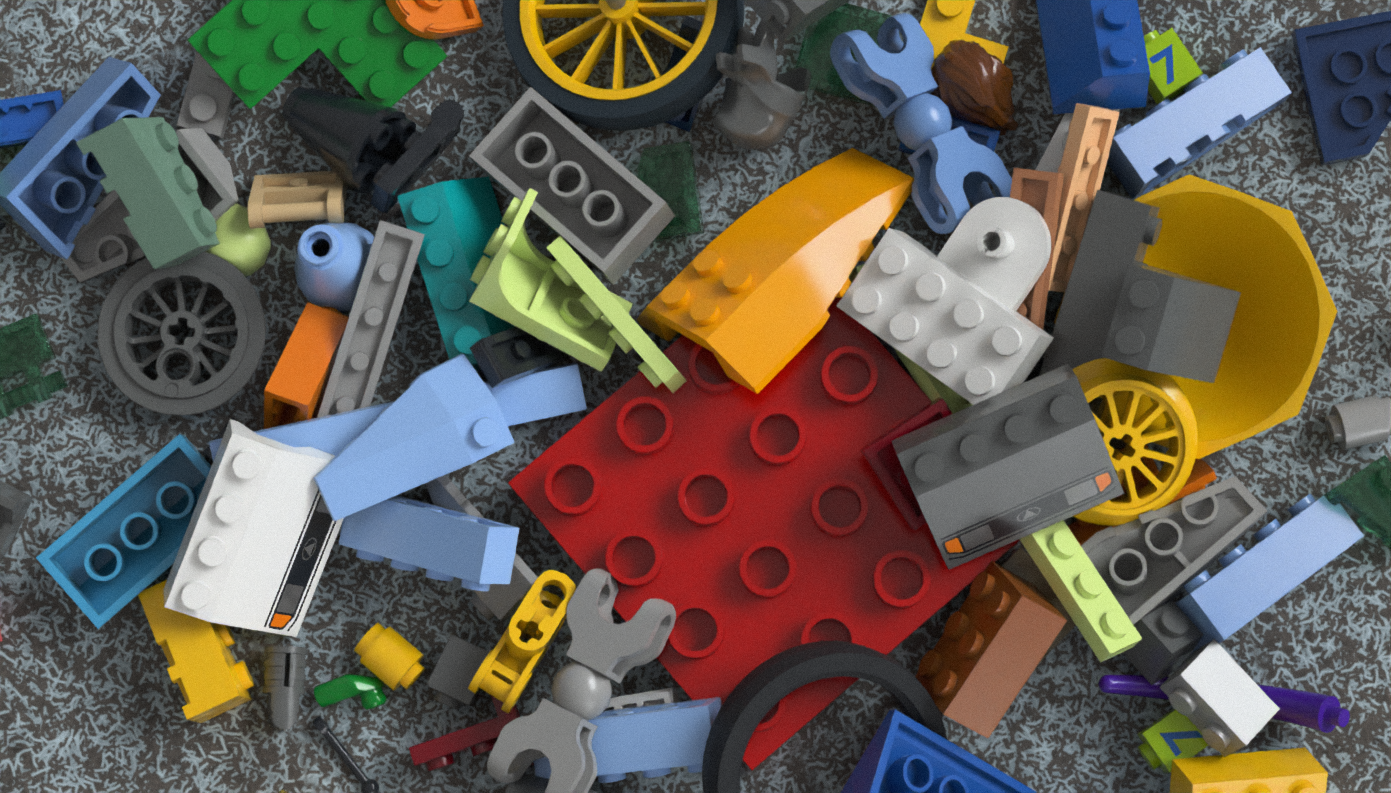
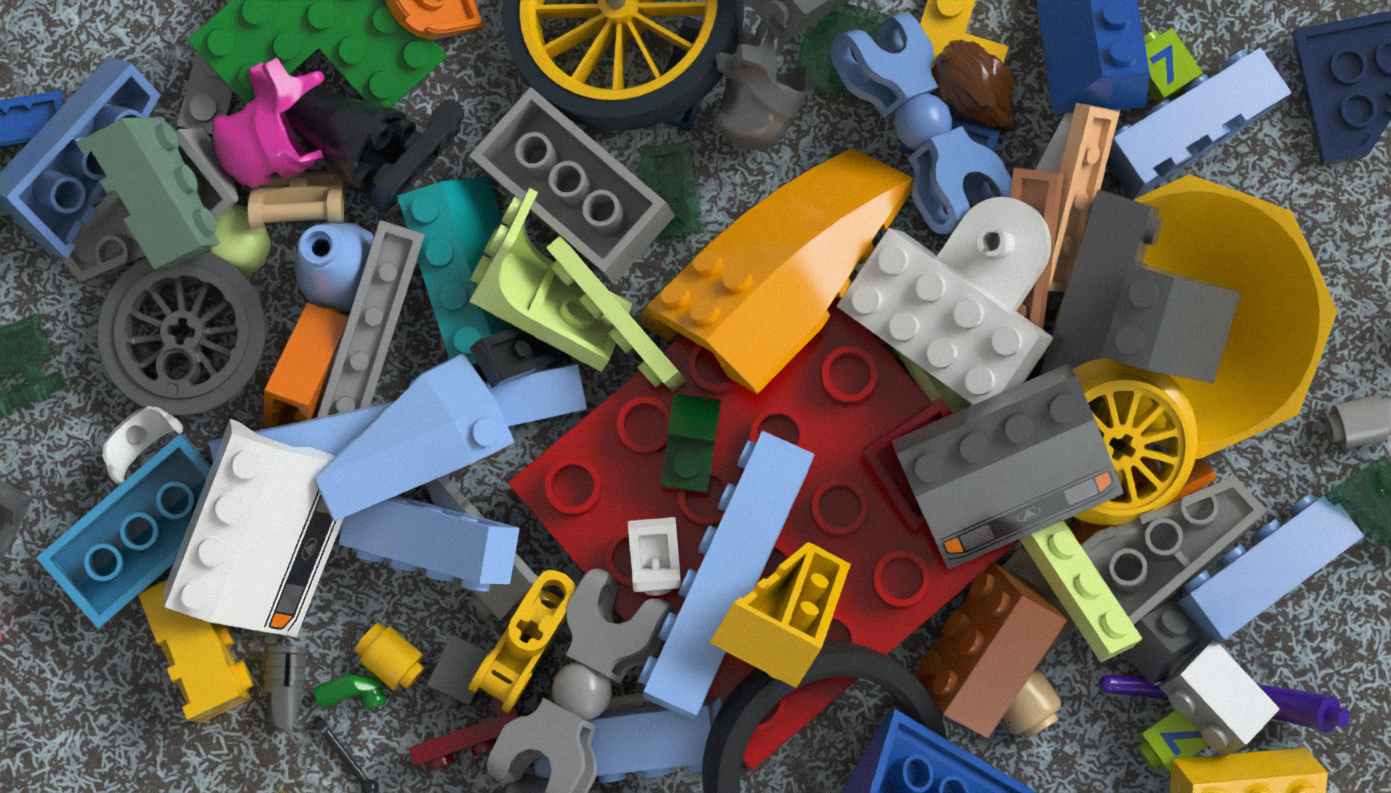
(135, 436): none -> white helmet
(259, 136): none -> dark pink piece
(654, 555): none -> white bracket
(690, 443): none -> dark green slope
(729, 570): none -> light blue brick
(786, 615): none -> yellow wedge
(1033, 707): none -> tan head

